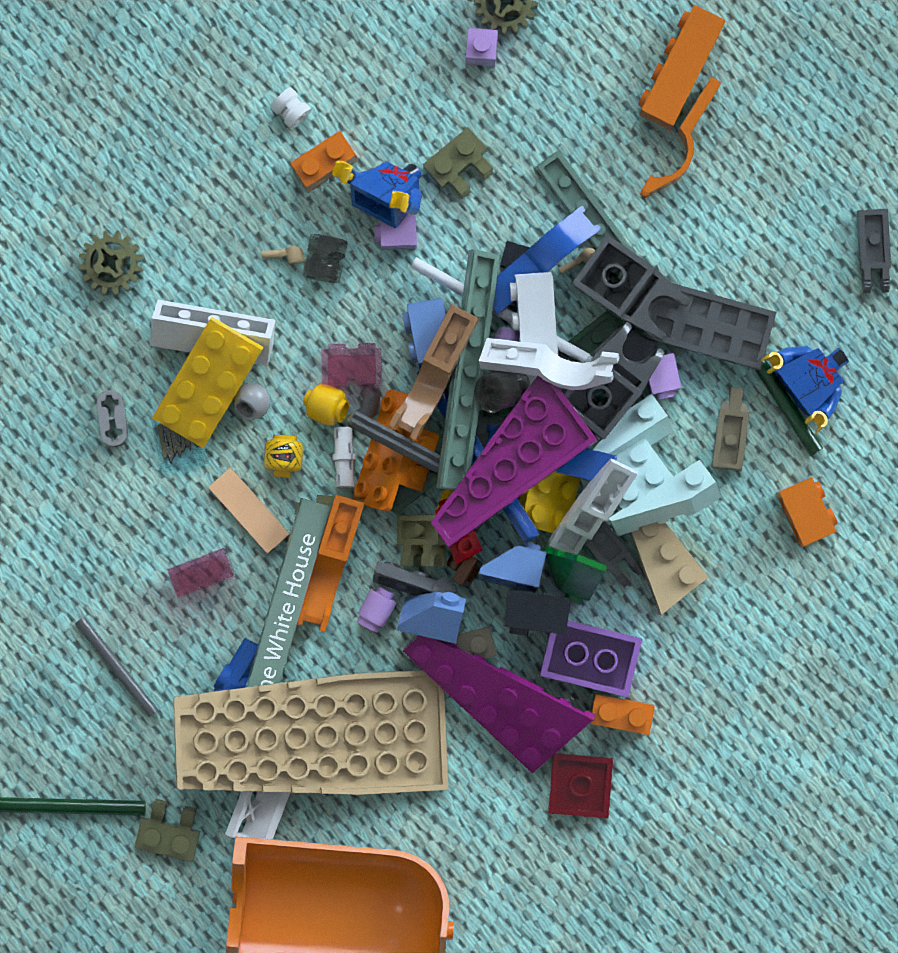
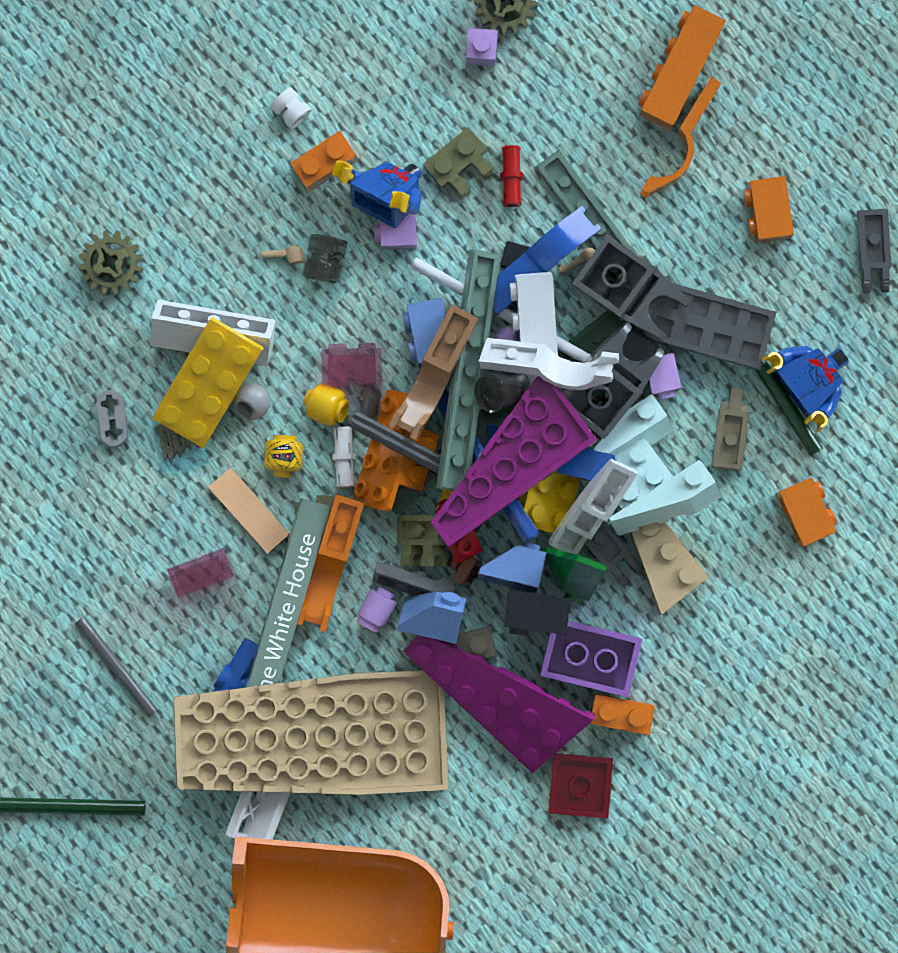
(168, 838): olive plate -> none
(511, 176): none -> red pin
(769, 209): none -> orange brick

